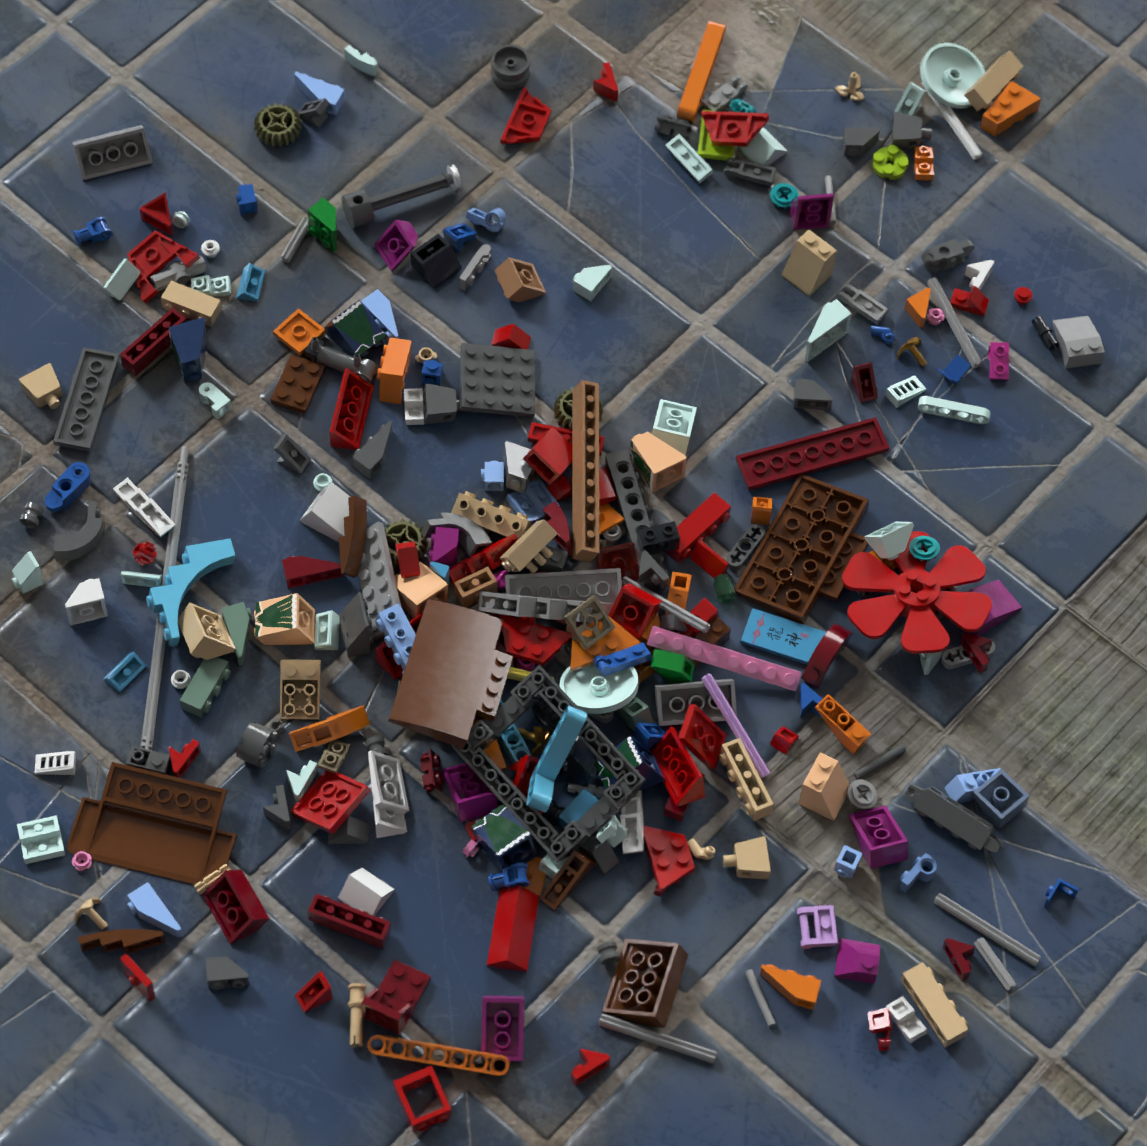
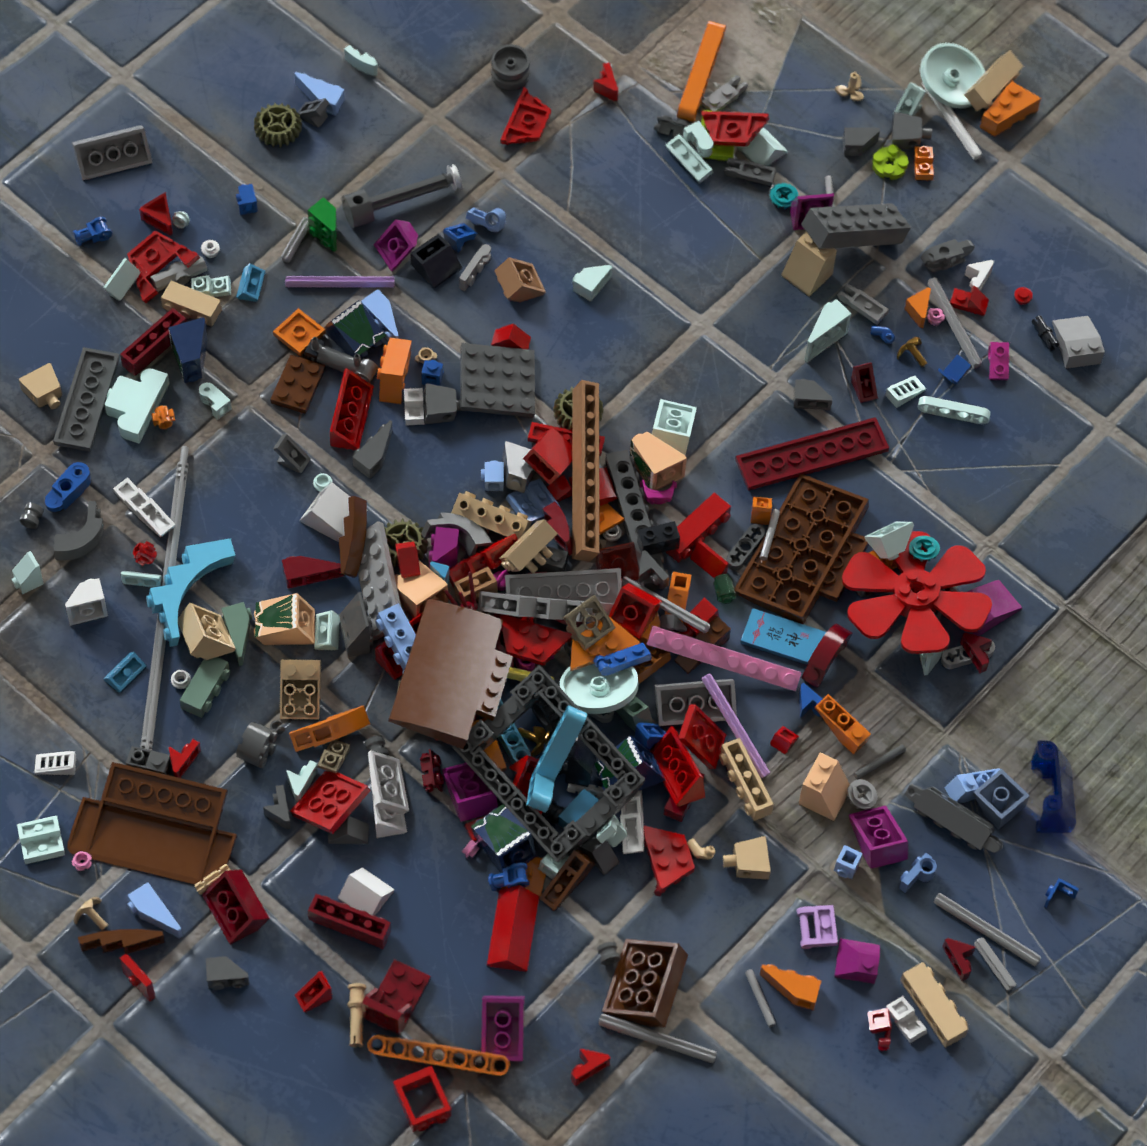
(135, 402): none -> light aqua brick
(163, 417): none -> orange gear
(338, 281): none -> lavender axle
(467, 604): none -> dark red plant
(658, 497): none -> dark pink helmet
(673, 666): green slope -> none
(700, 139): none -> light aqua leg
(741, 106): teal gear -> none
(769, 535): none -> light grey bar
(856, 226): none -> dark grey brick
(1059, 808): none -> clear blue windscreen

